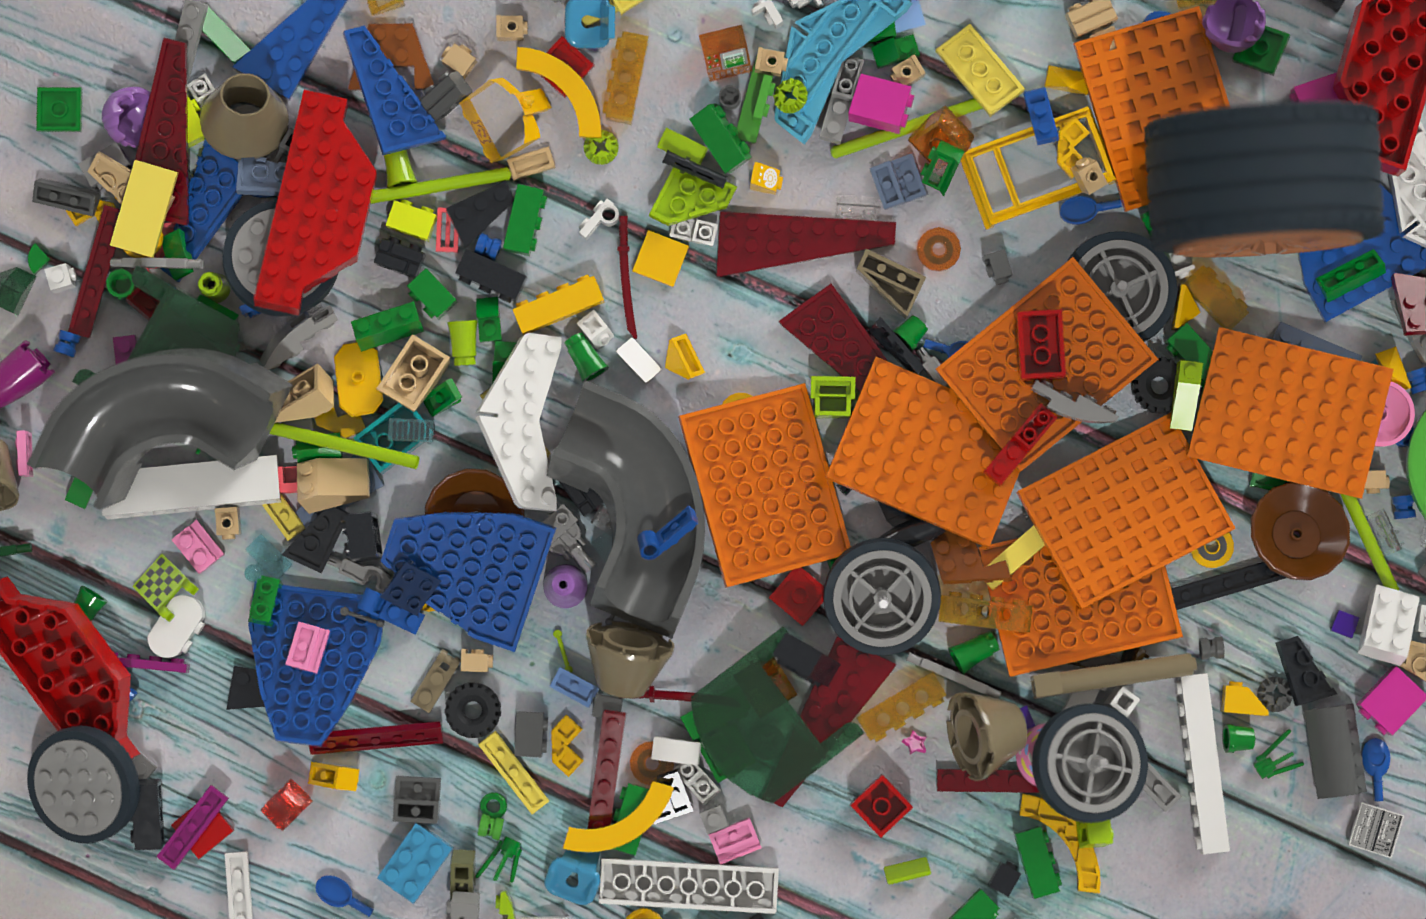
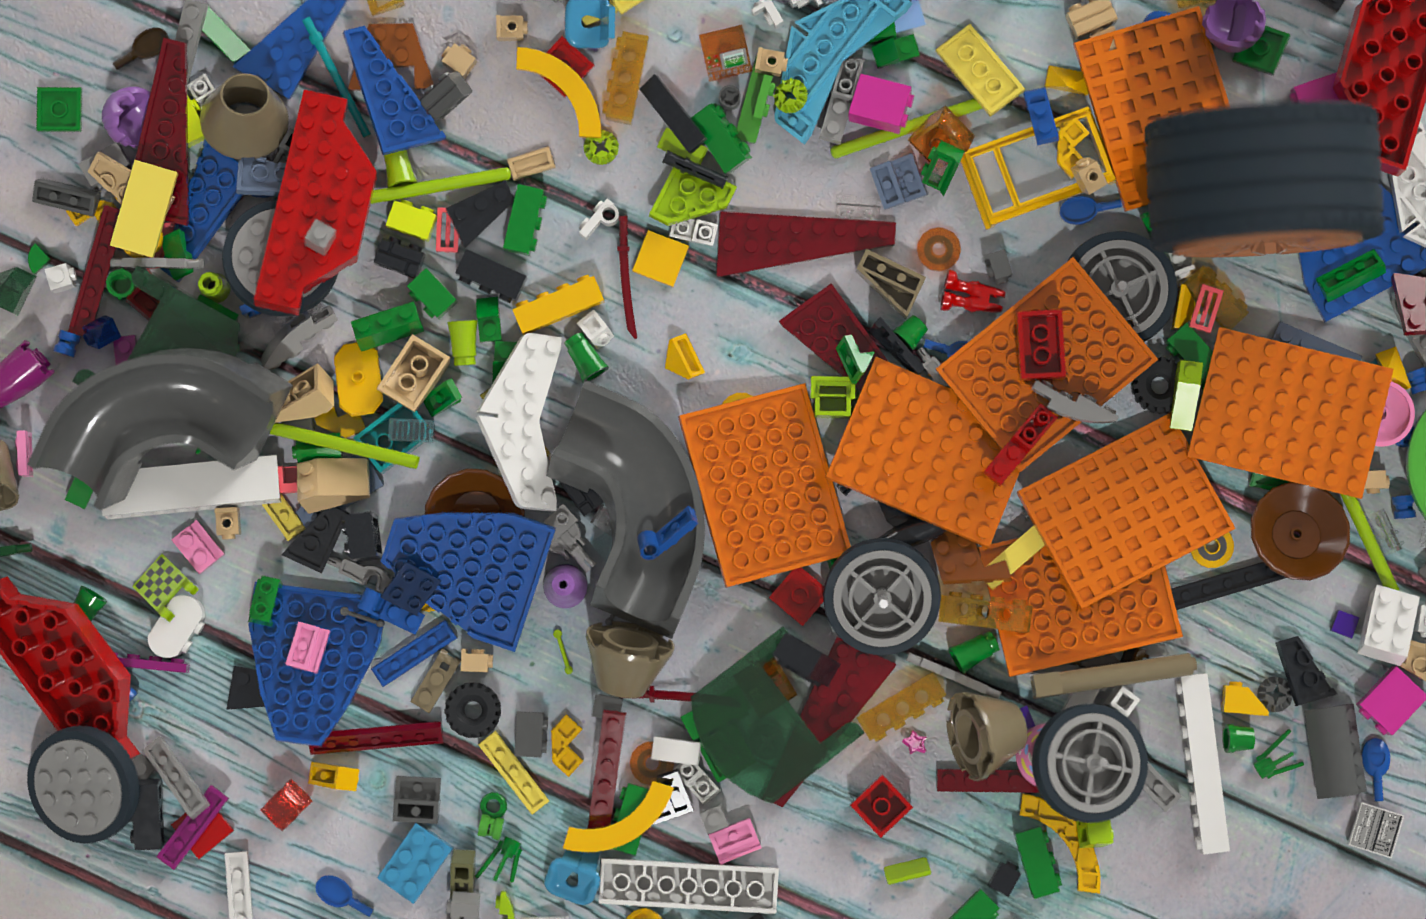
(101, 332): none -> clear blue brick
(145, 46): none -> dark brown piece
(176, 777): none -> light grey plate
(267, 558): clear light blue plate -> none
(317, 39): none -> teal bar
(320, 237): none -> light grey brick
(414, 653): none -> blue tile
(488, 246): blue wheel -> none
(531, 102): yellow piece -> none
(574, 687): medium blue panel -> none
(638, 360): white slope -> none
(673, 114): none -> black tile
(765, 179): yellow slope -> none
(853, 361): none -> green slope
(913, 65): tan brick -> none
(978, 295): none -> red piece
(1200, 327): none -> coral tile
(1211, 648): dark grey wheel -> none

